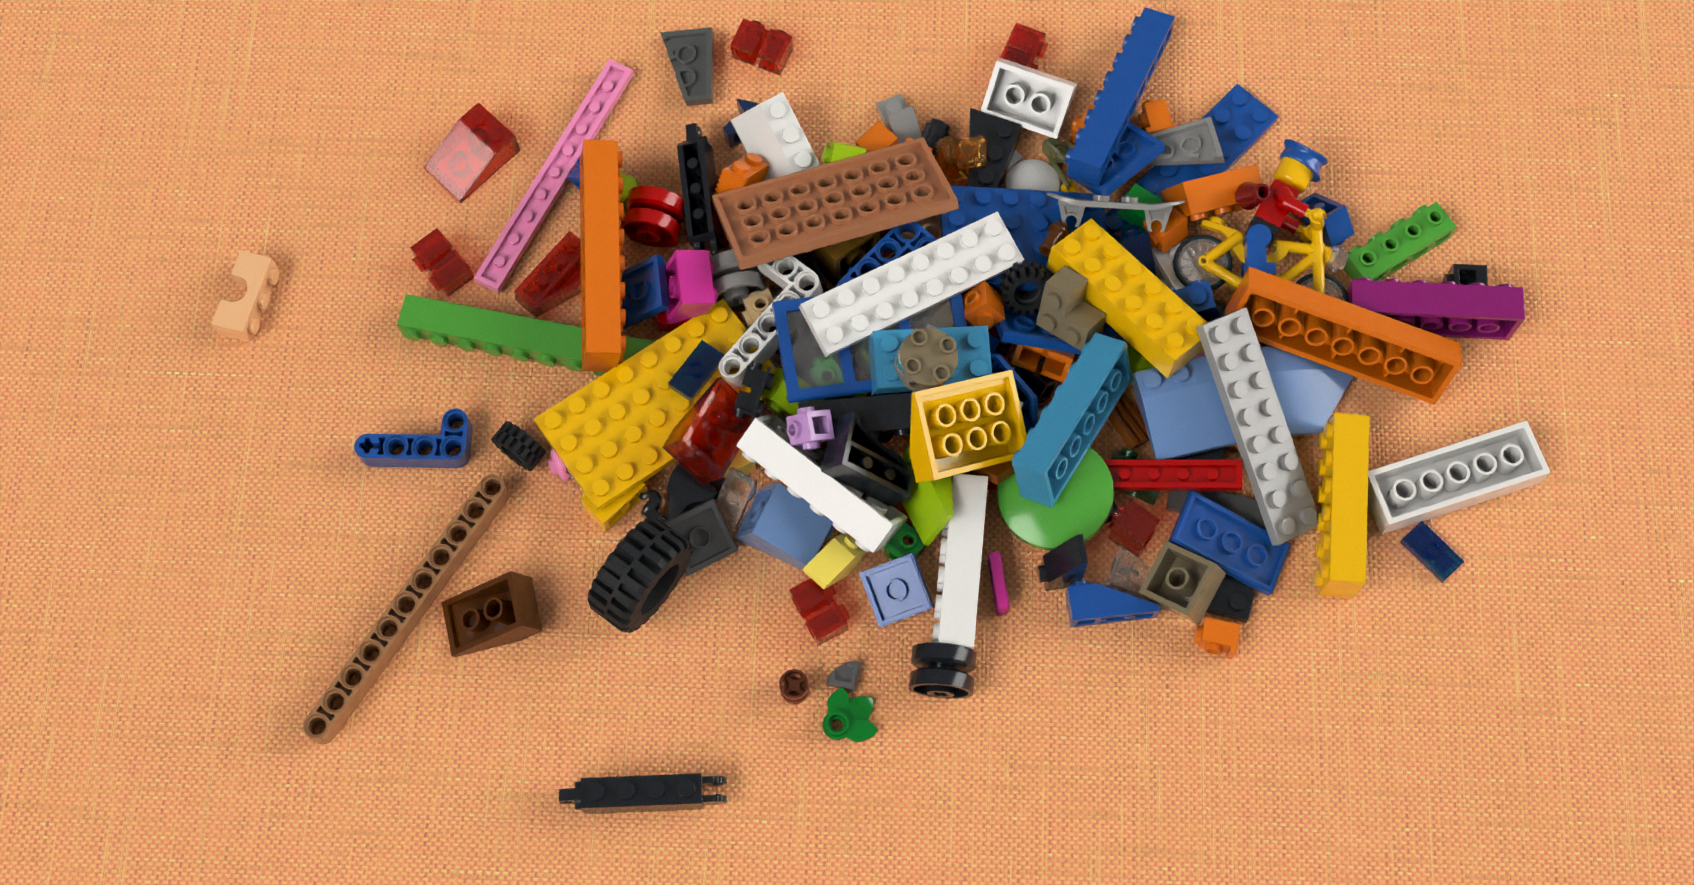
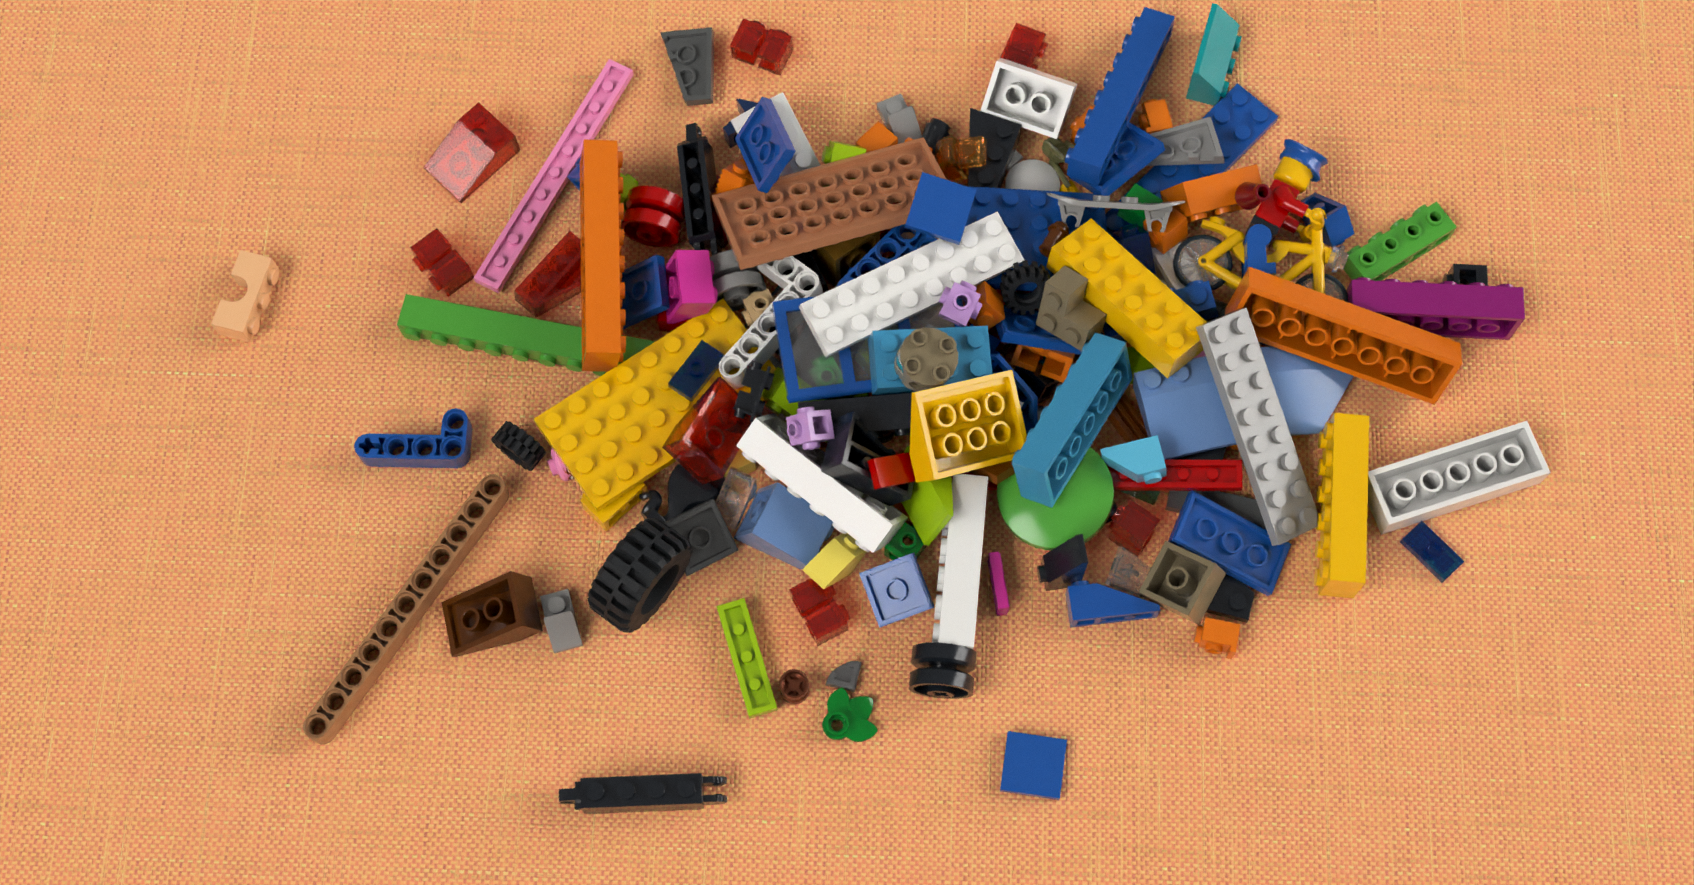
(561, 621): none -> light grey slope
(747, 658): none -> lime plate
(765, 145): none -> blue plate
(891, 470): none -> red tile
(940, 208): none -> blue tile
(954, 313): none -> lavender brick
(1033, 765): none -> blue tile
(1137, 459): none -> medium azure slope
(1214, 58): none -> teal slope

